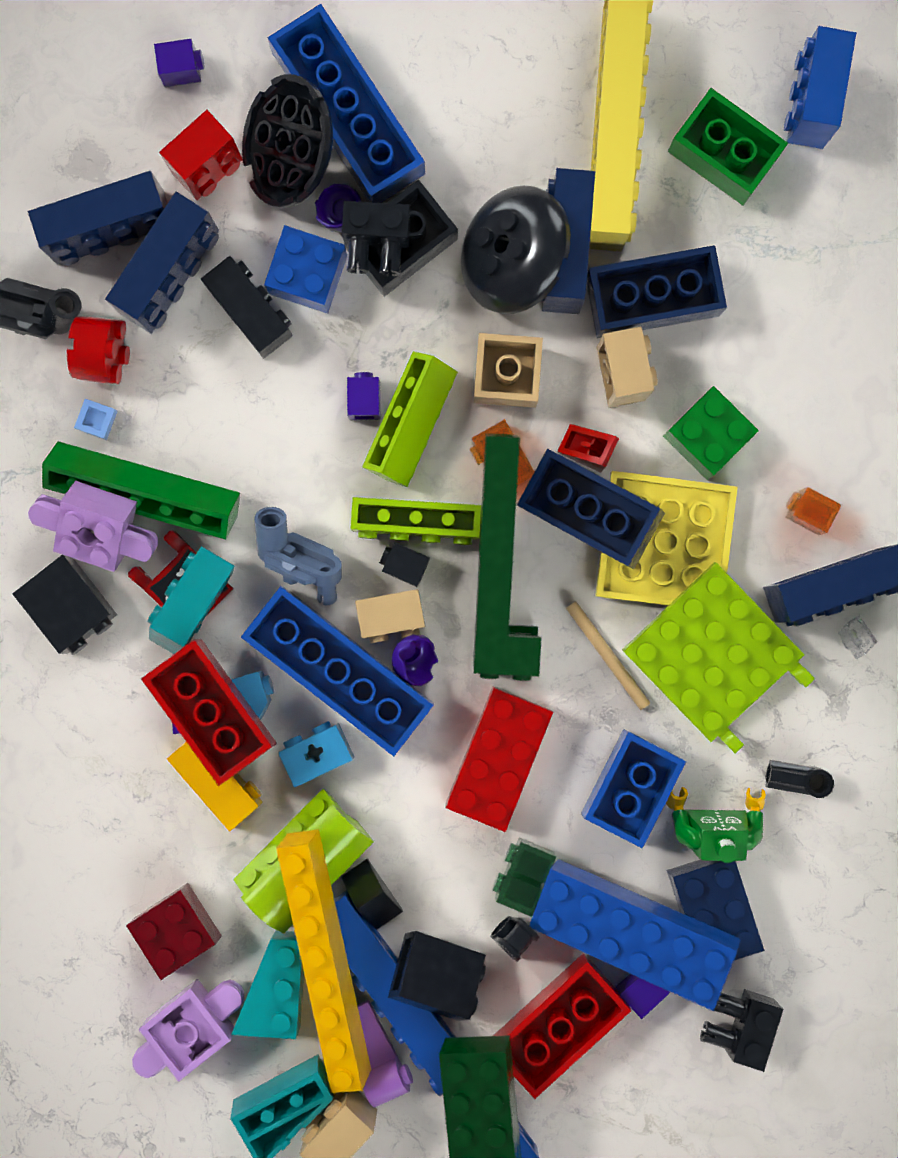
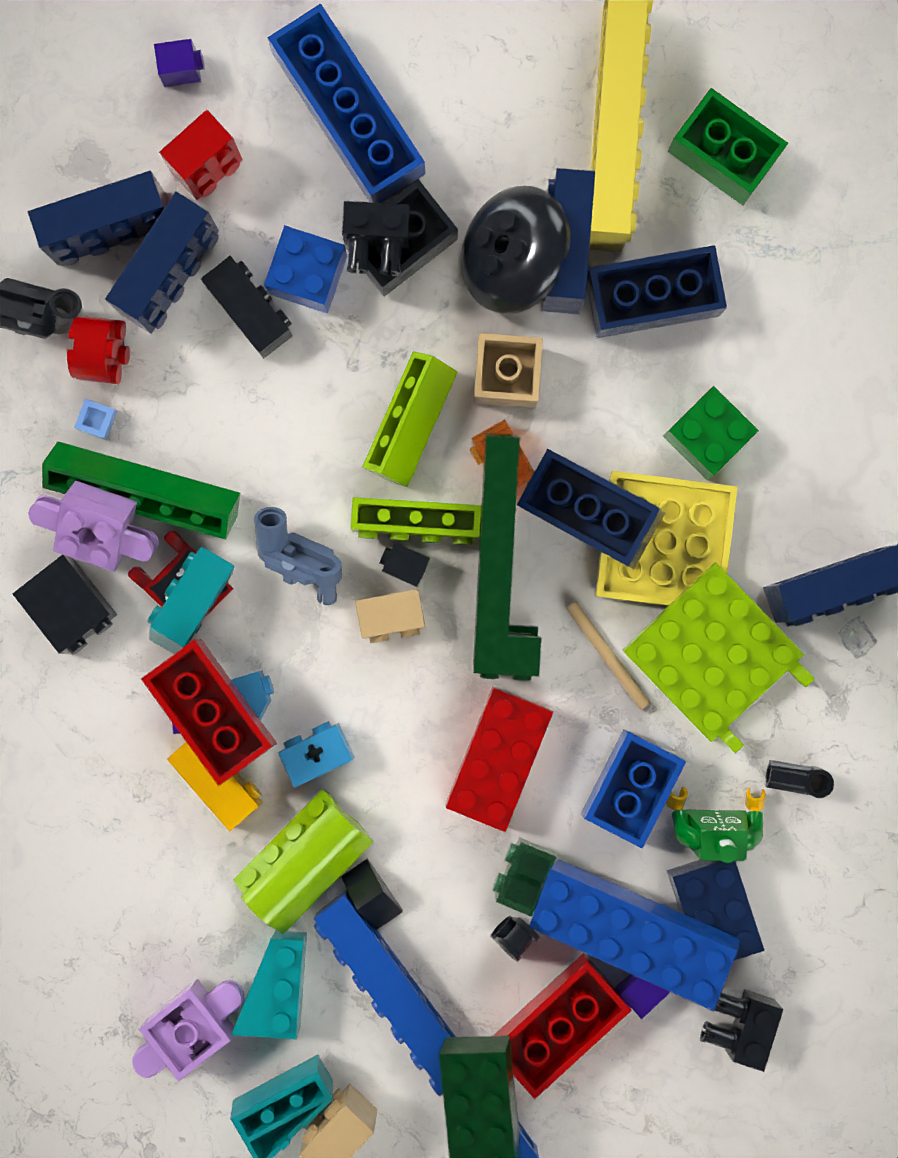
(174, 931): dark red brick -> none
(287, 141): black brick -> none
(324, 960): yellow brick -> none
(330, 205): dark purple hair -> none
(337, 670): blue brick -> none
(363, 397): dark purple brick -> none
(387, 1075): medium lavender door -> none
(414, 659): dark purple hair -> none
(437, 976): black brick -> none
(588, 447): red slope -> none
(626, 366): tan brick -> none
(812, 510): clear orange brick -> none
(820, 87): blue brick -> none

